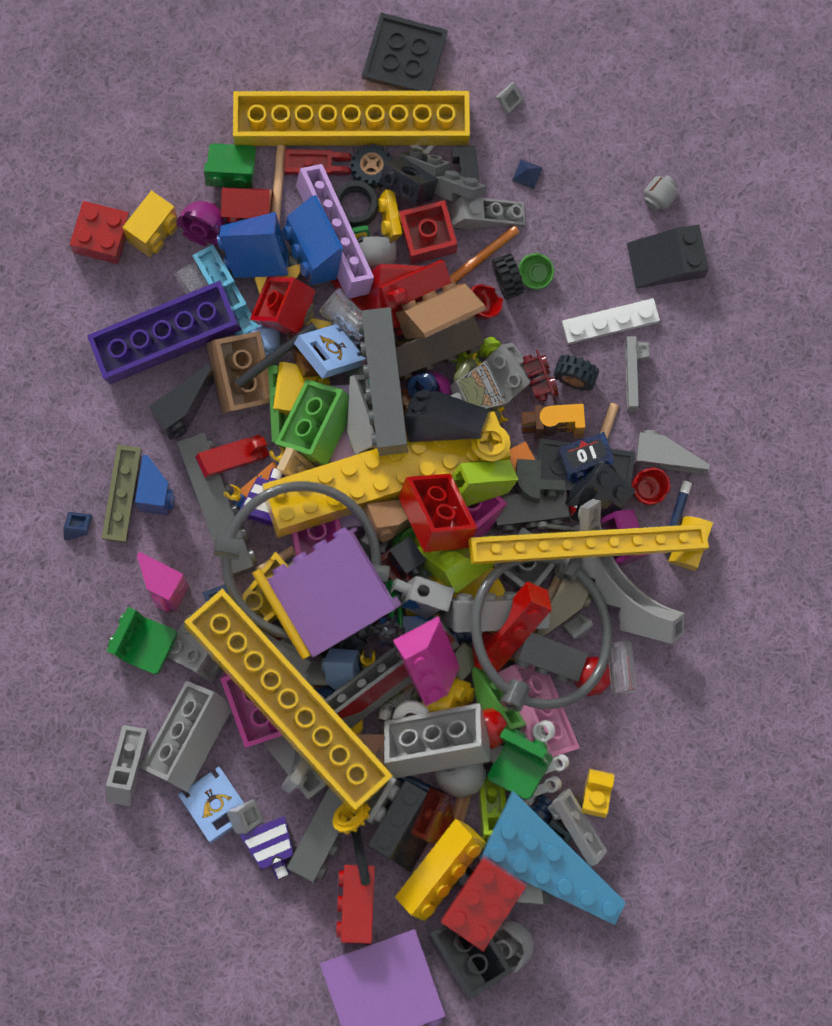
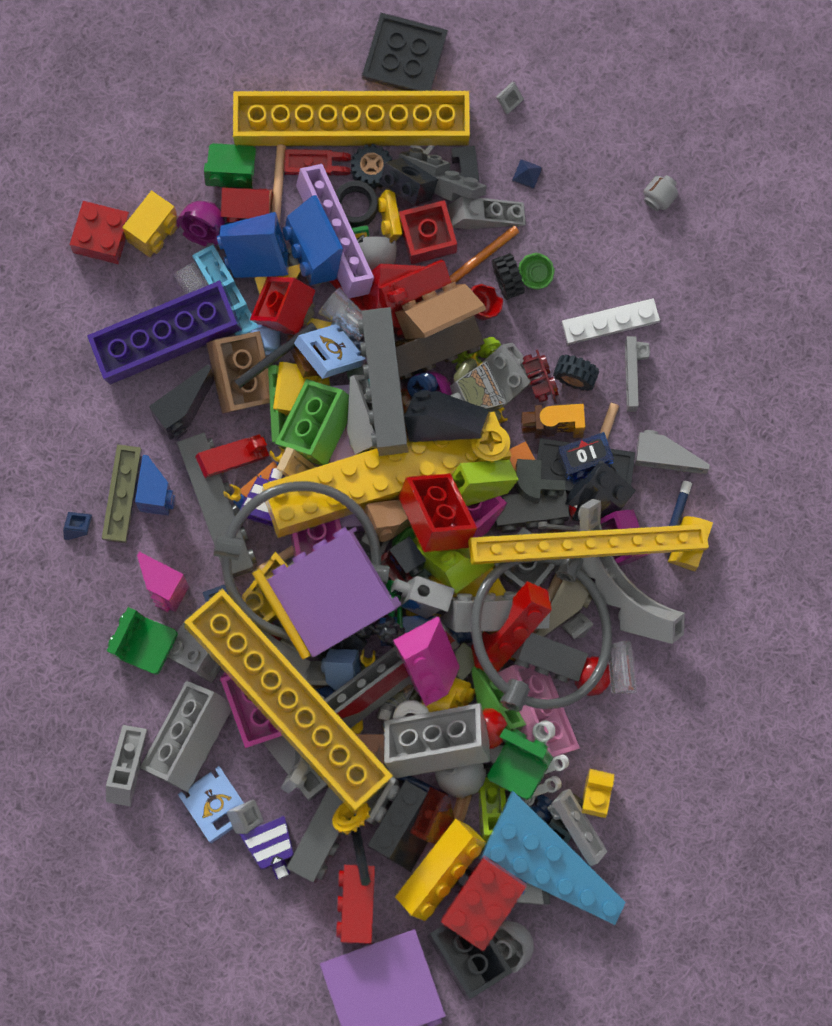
(651, 486): red hair -> none
(668, 257): black slope -> none

